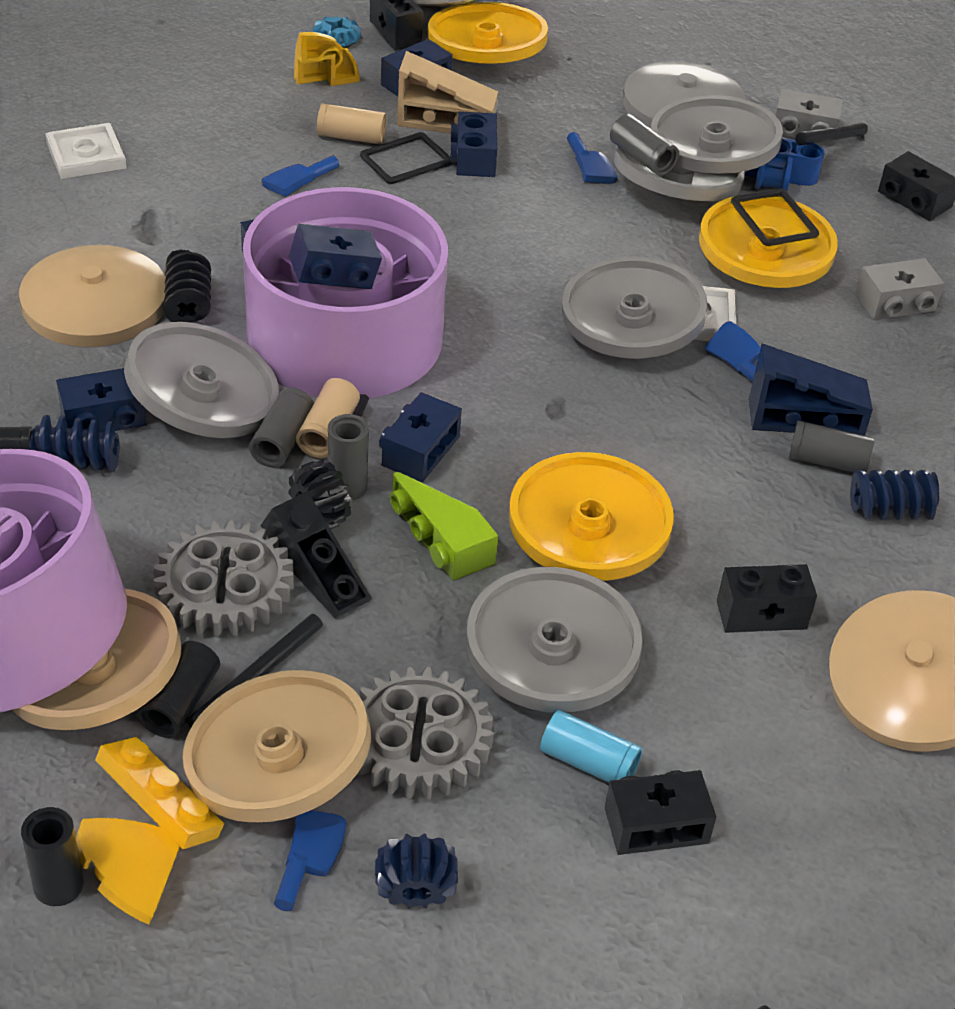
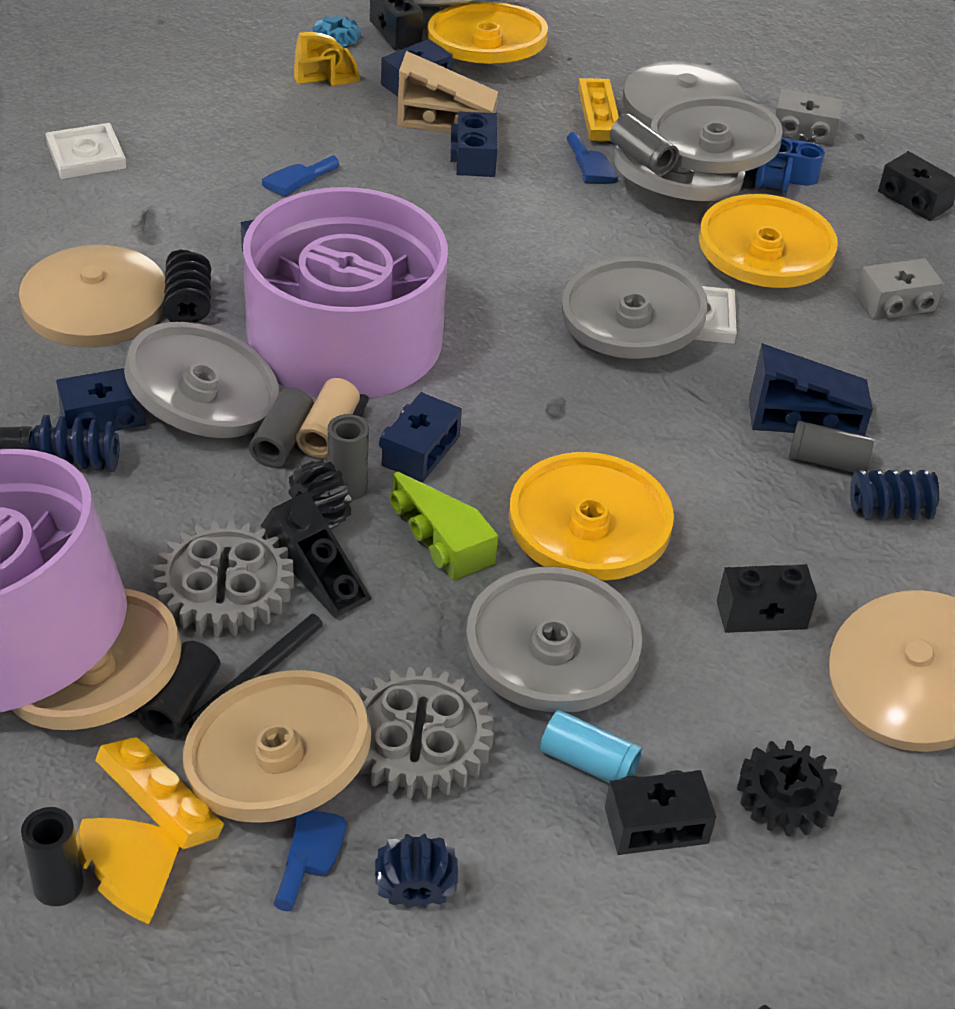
(335, 256): dark blue brick -> none
(351, 124): tan pin -> none
(364, 155): black piece -> none
(598, 108): none -> yellow plate
(735, 348): blue piece -> none
(781, 240): black piece -> none
(807, 800): none -> black gear
(832, 133): black bar -> none

